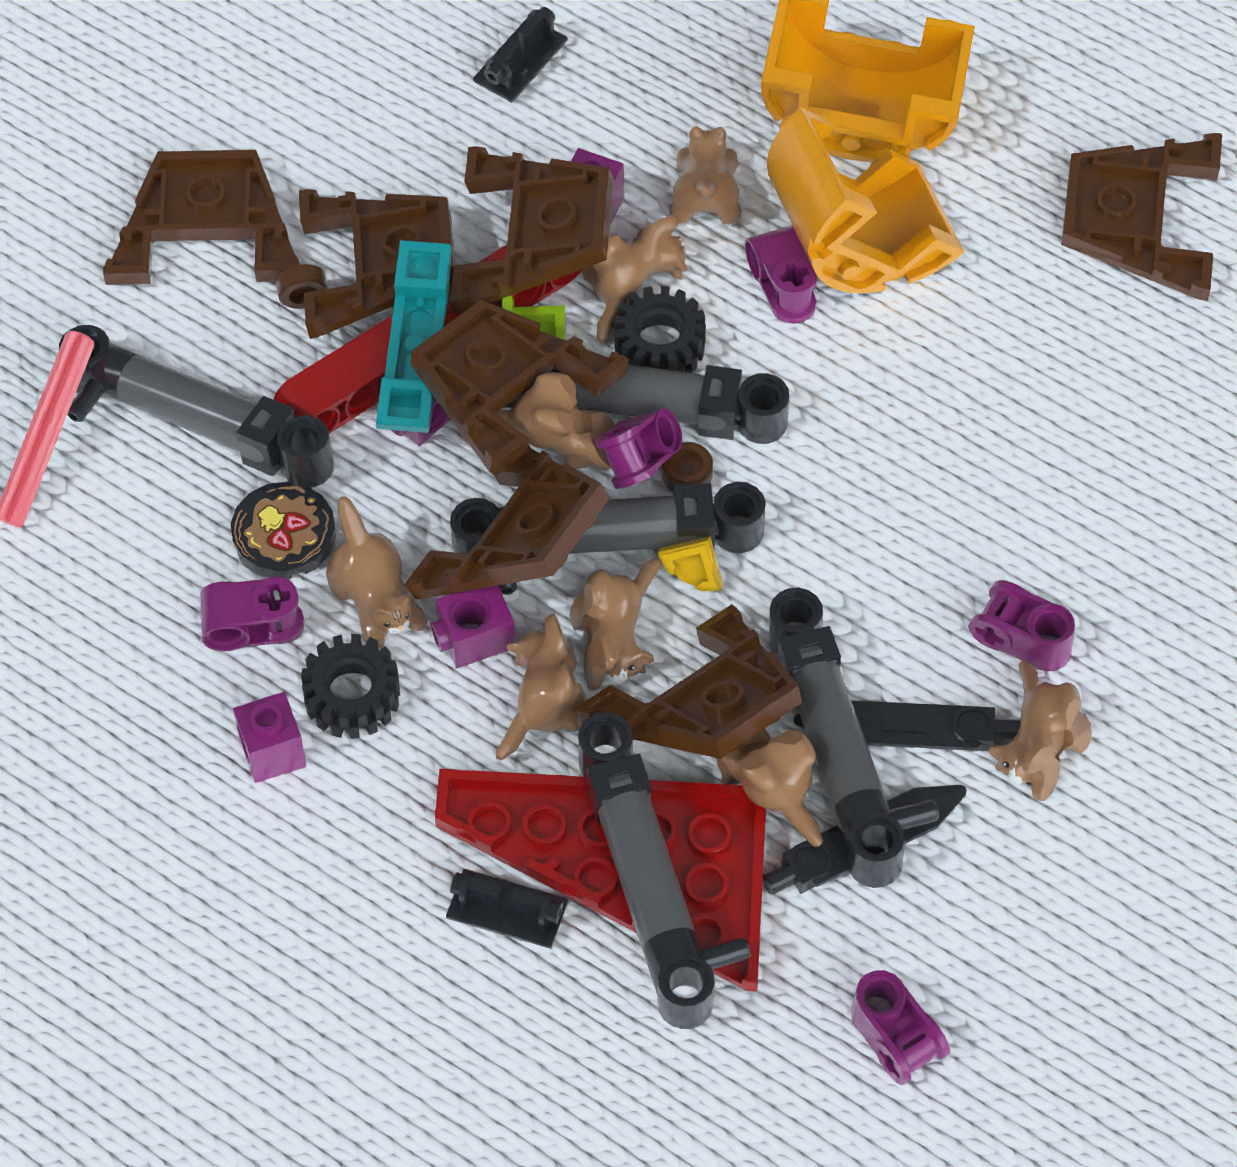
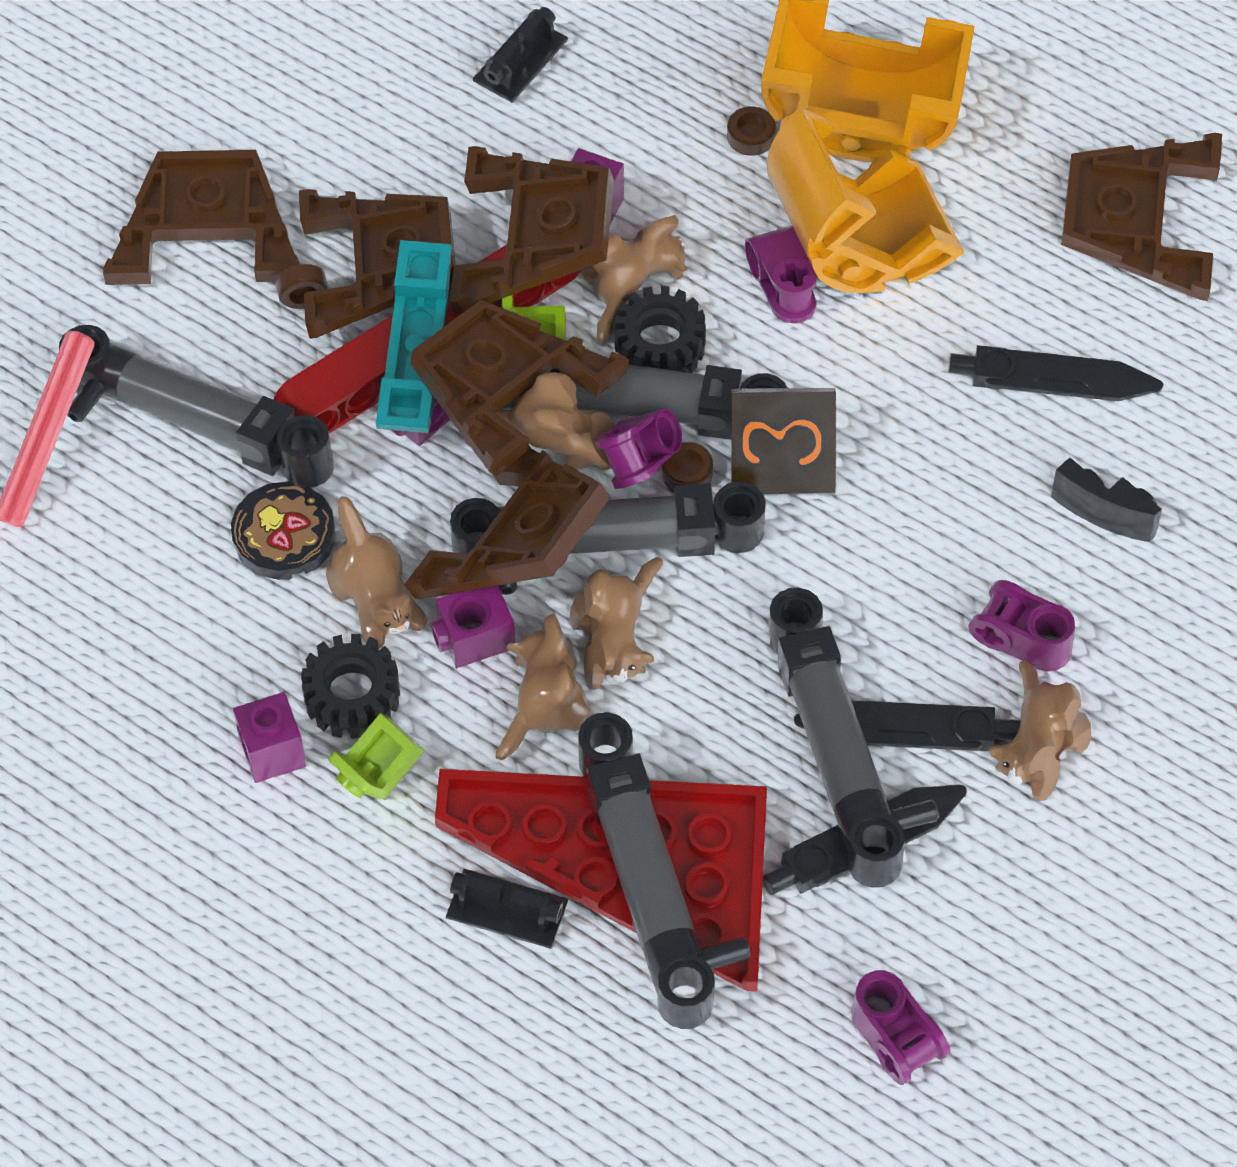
(246, 613): magenta piece -> none
(377, 759): none -> lime bracket
(693, 563): yellow tile -> none
(706, 178): medium nougat animal -> none
(716, 704): reddish brown wing -> none
(751, 130): none -> reddish brown tile
(776, 776): medium nougat animal -> none
(784, 439): none -> dark brown tile
(1053, 374): none -> black piece
(1119, 509): none -> black slope

